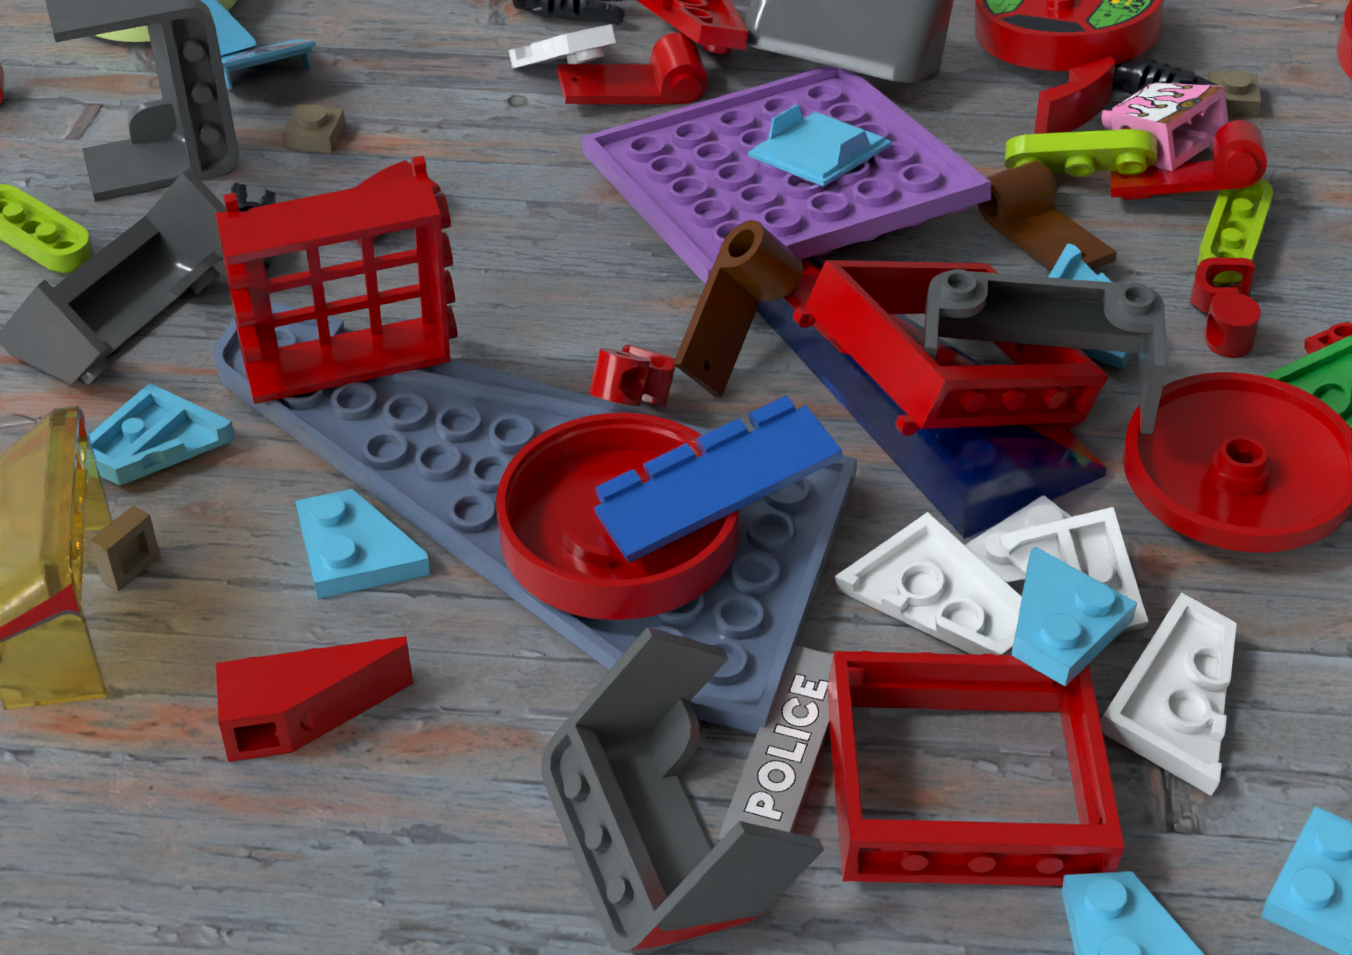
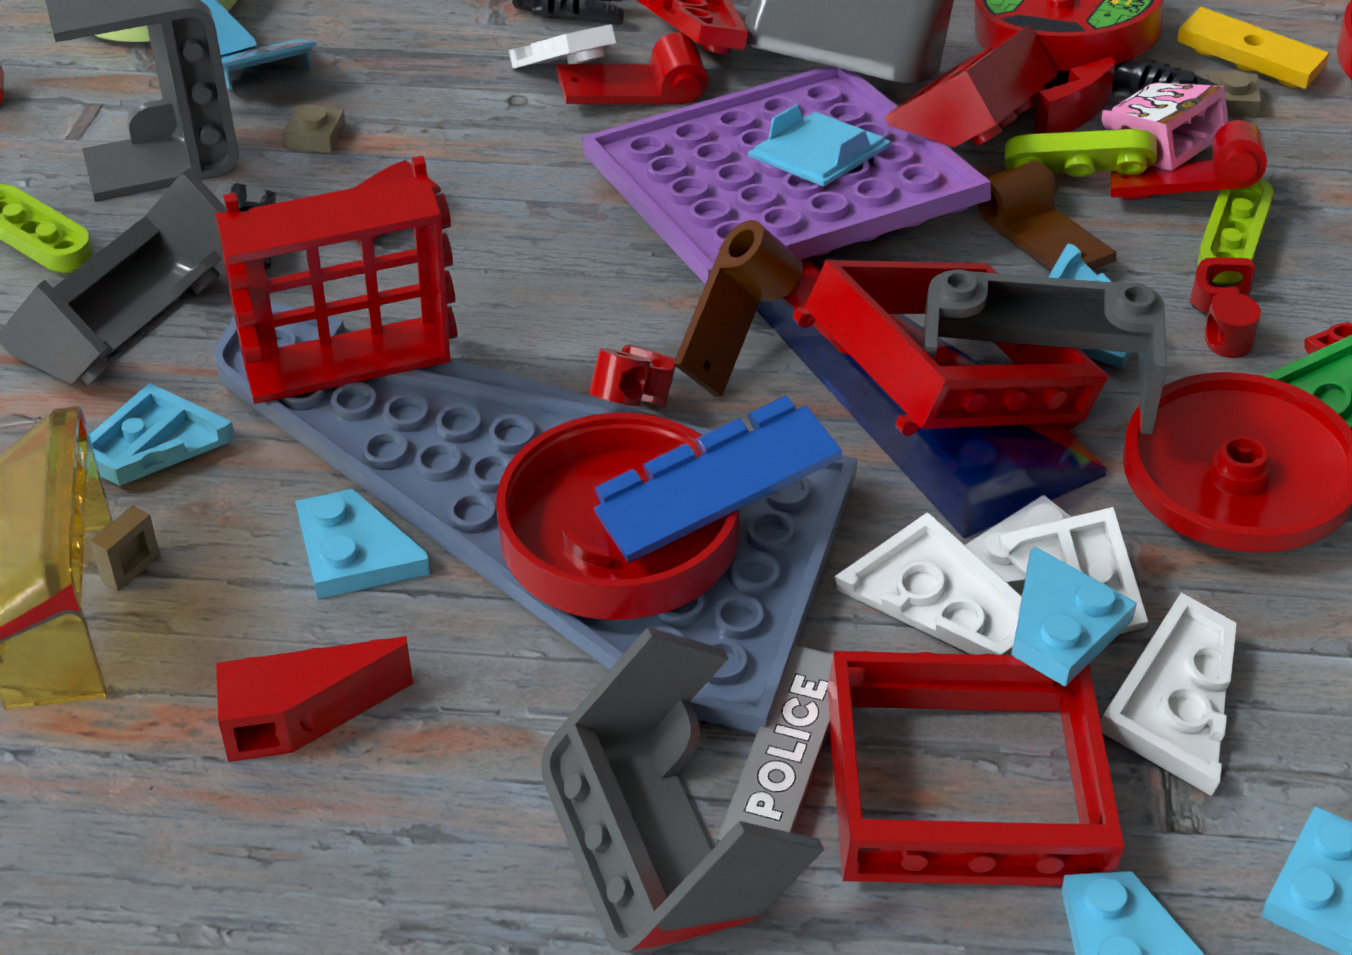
(979, 93): none -> red slope
(1252, 48): none -> yellow tile

